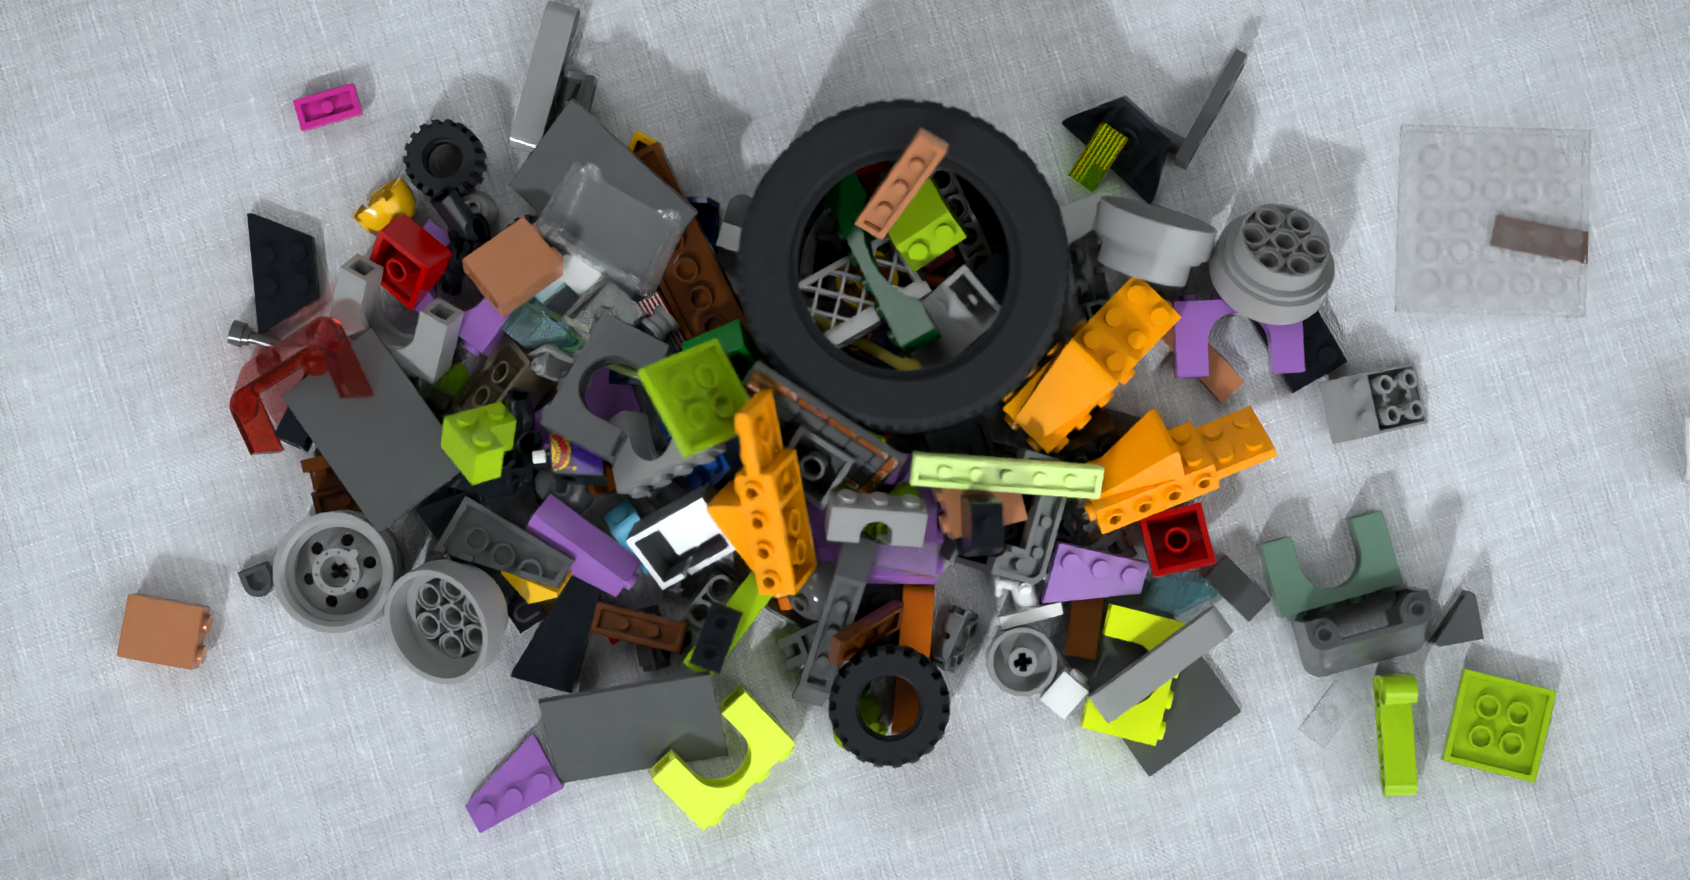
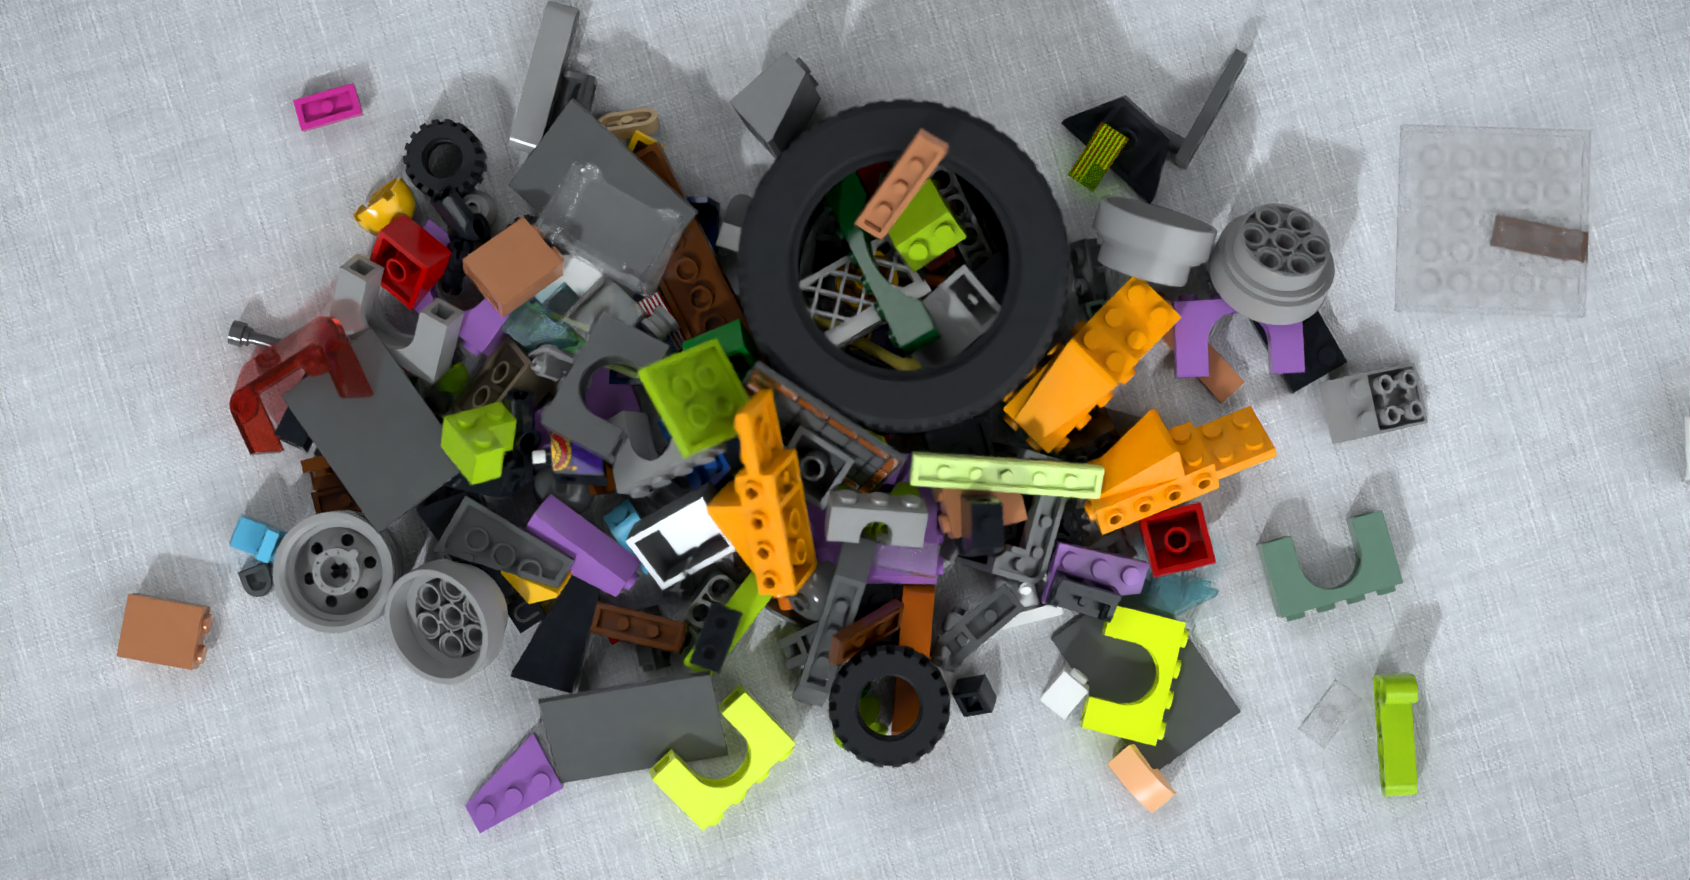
(256, 538): none -> medium azure brick
(282, 271): black wing -> none
(625, 123): none -> tan plate
(778, 103): none -> slope
(974, 695): none -> black slope
(982, 623): none -> dark grey plate
(1039, 665): light grey wheel -> none
(1079, 216): white piece -> none
(1083, 596): none -> black hinge
(1084, 628): reddish brown tile -> none
(1140, 779): none -> light nougat slope
(1160, 664): light grey beam -> none
(1237, 588): dark grey tile -> none
(1327, 653): dark grey windscreen -> none
(1460, 623): dark grey slope -> none
(1498, 725): lime plate -> none

